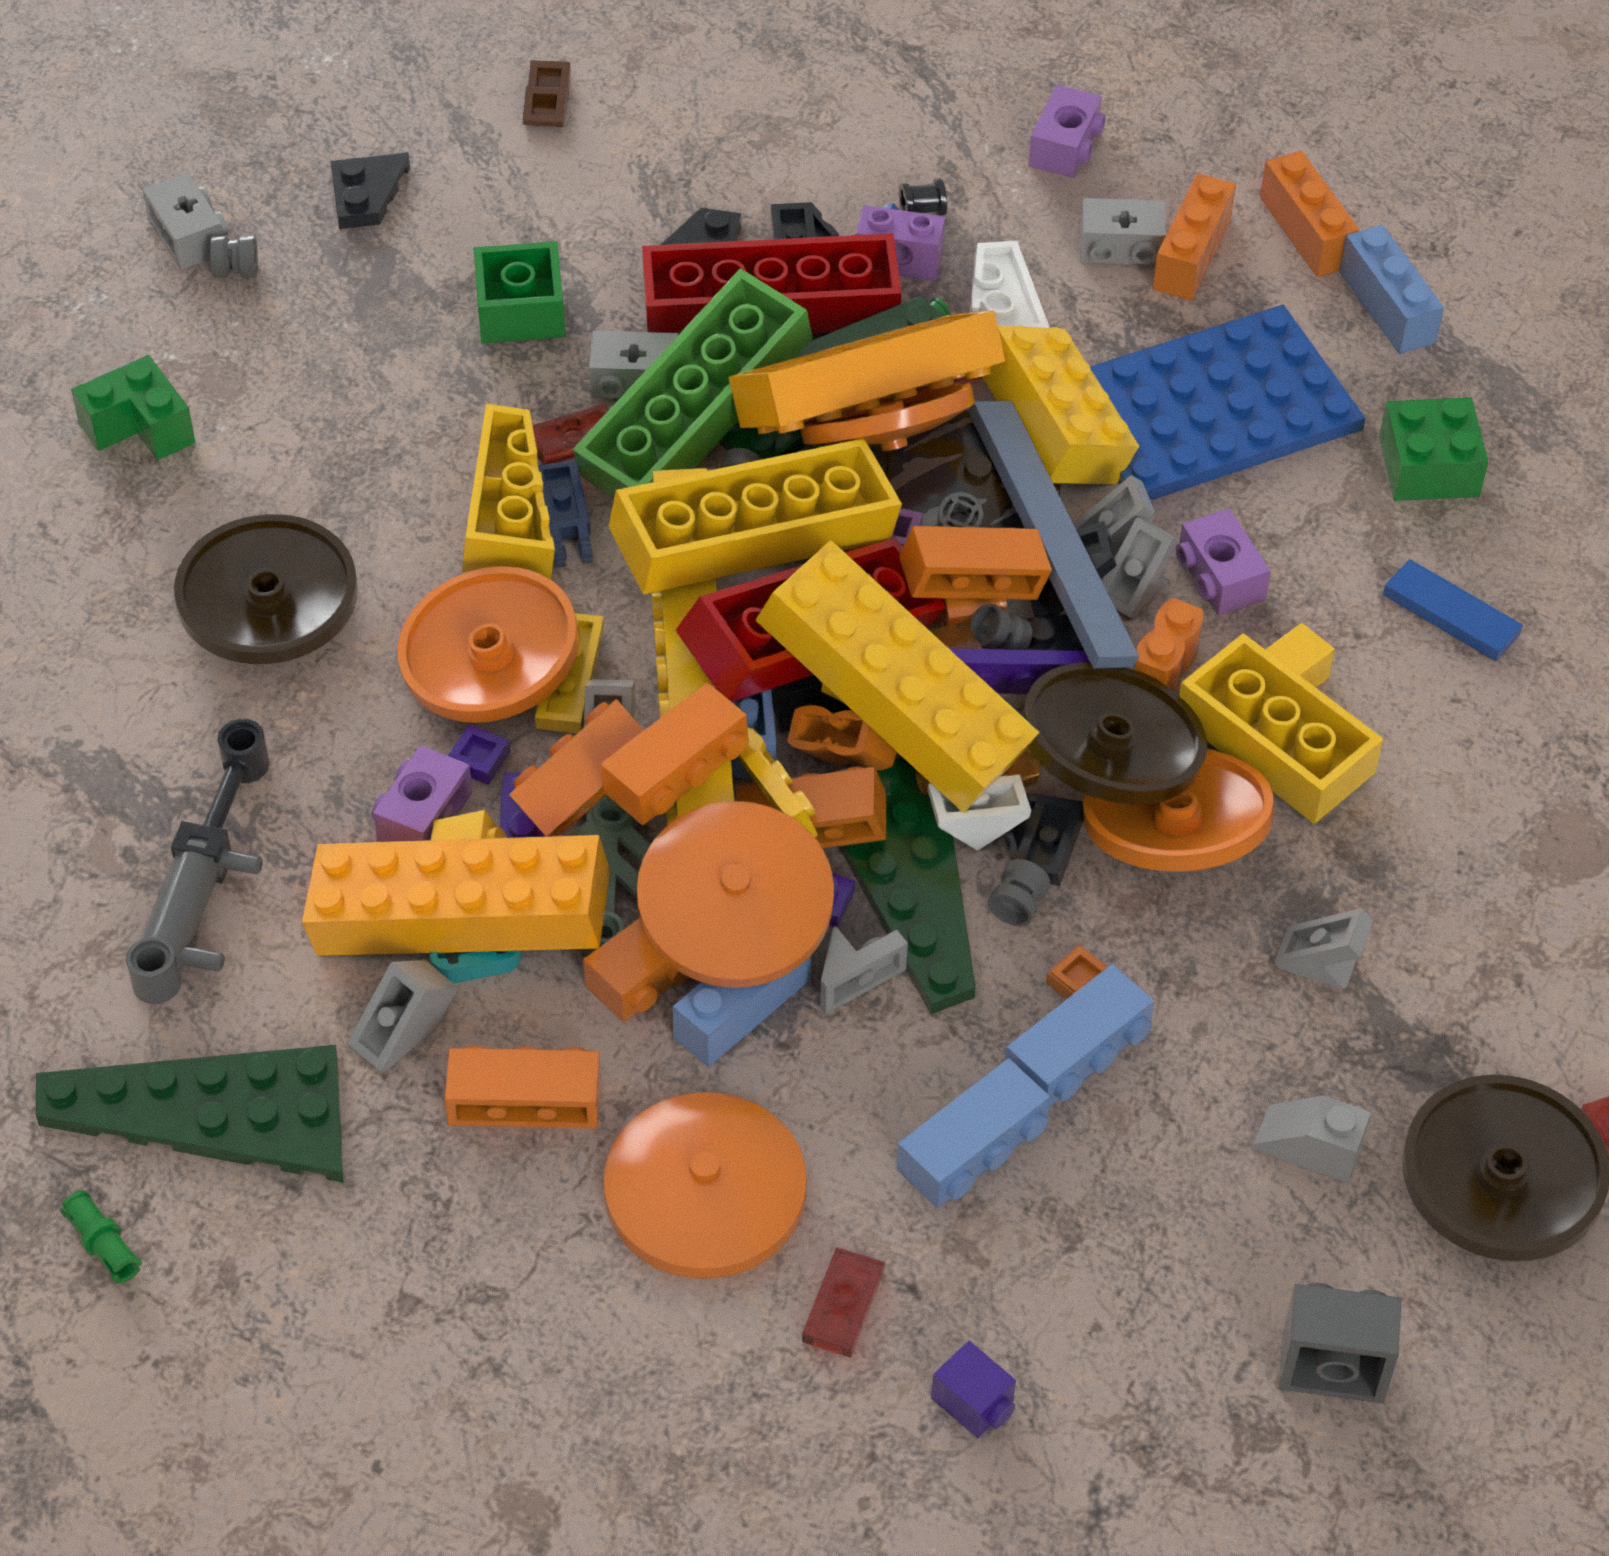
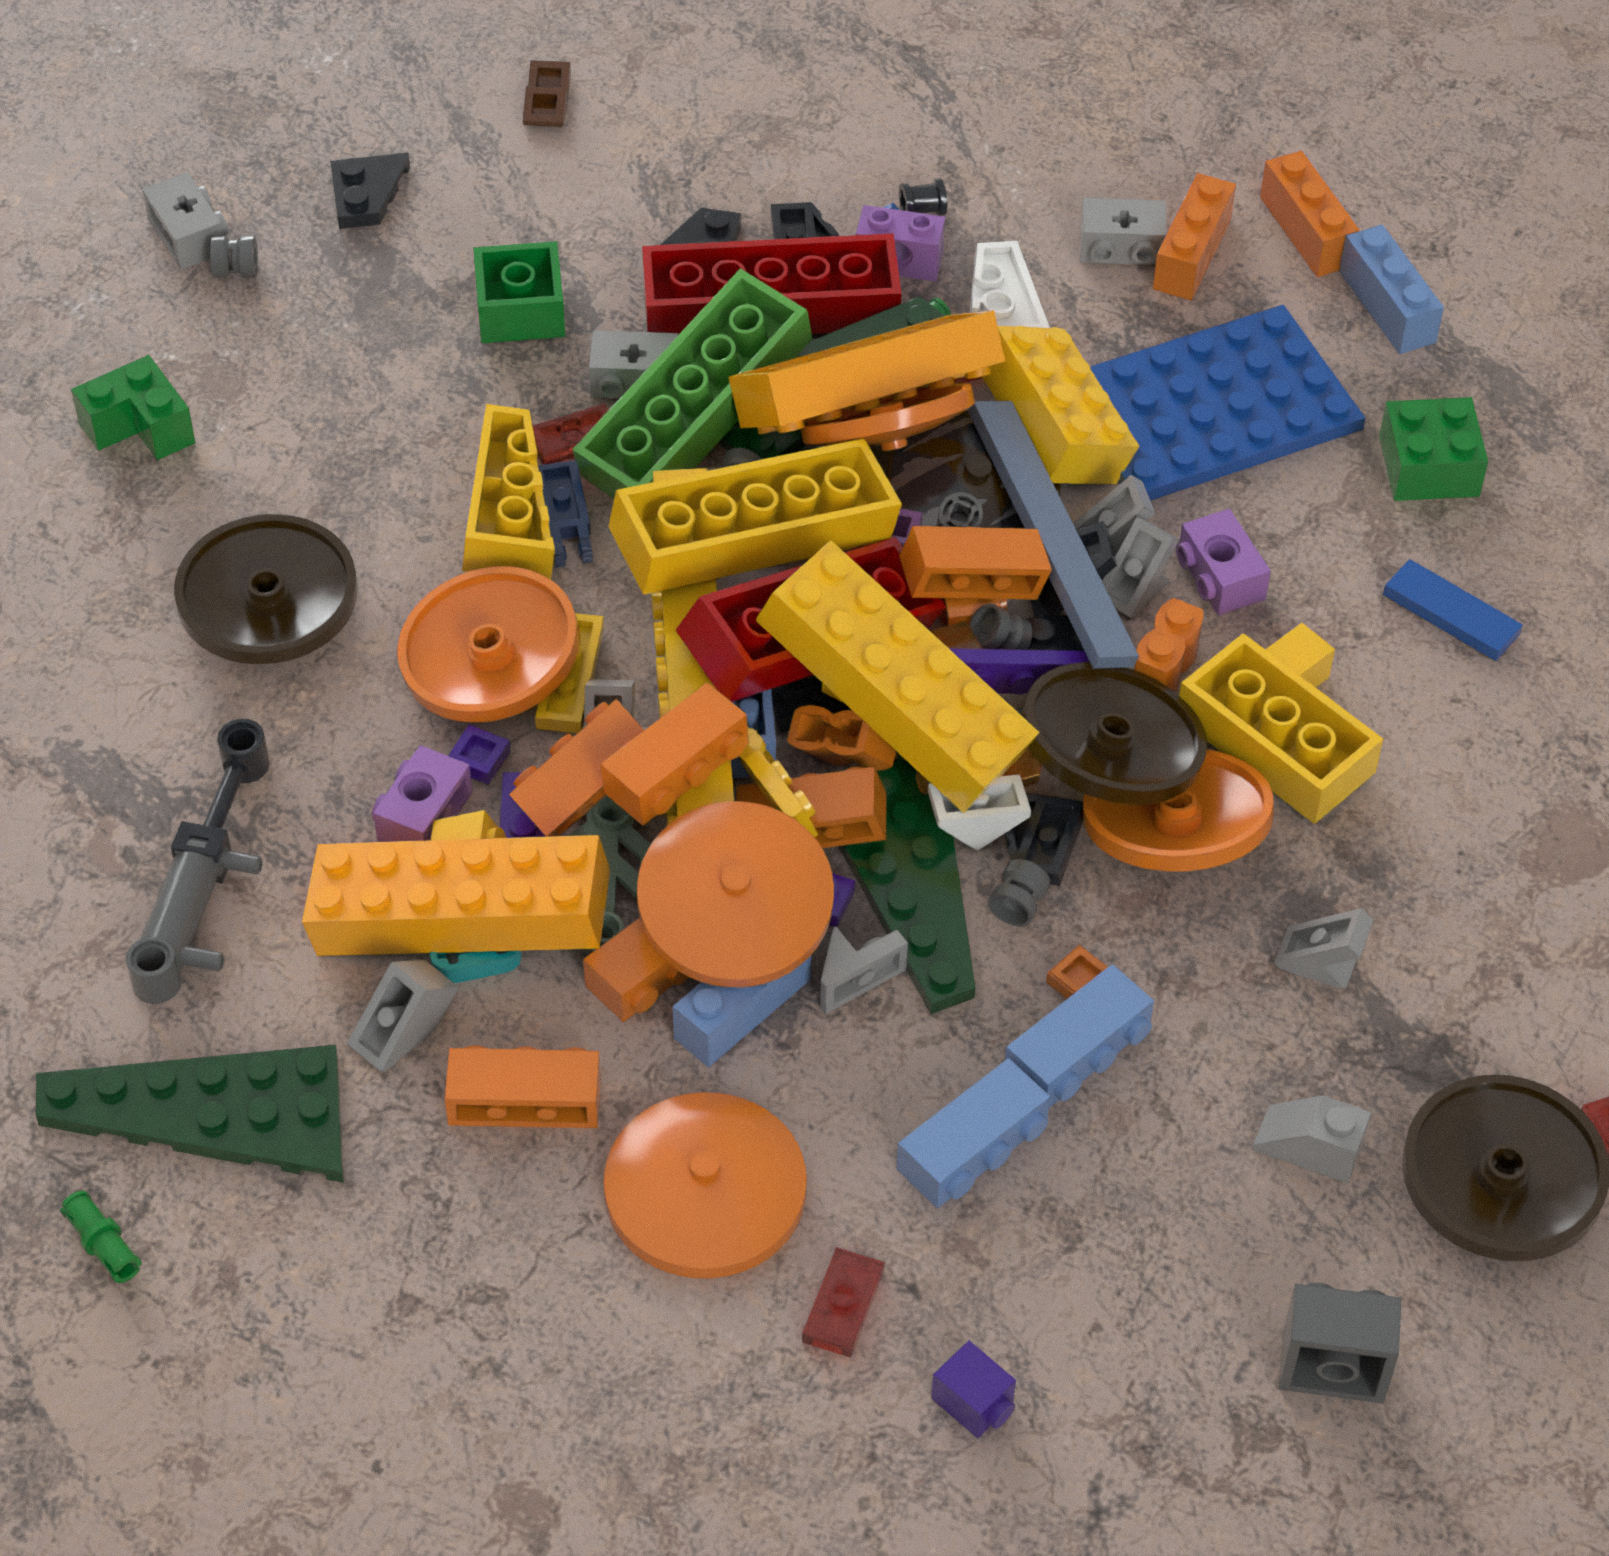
(1066, 131): medium lavender brick -> none

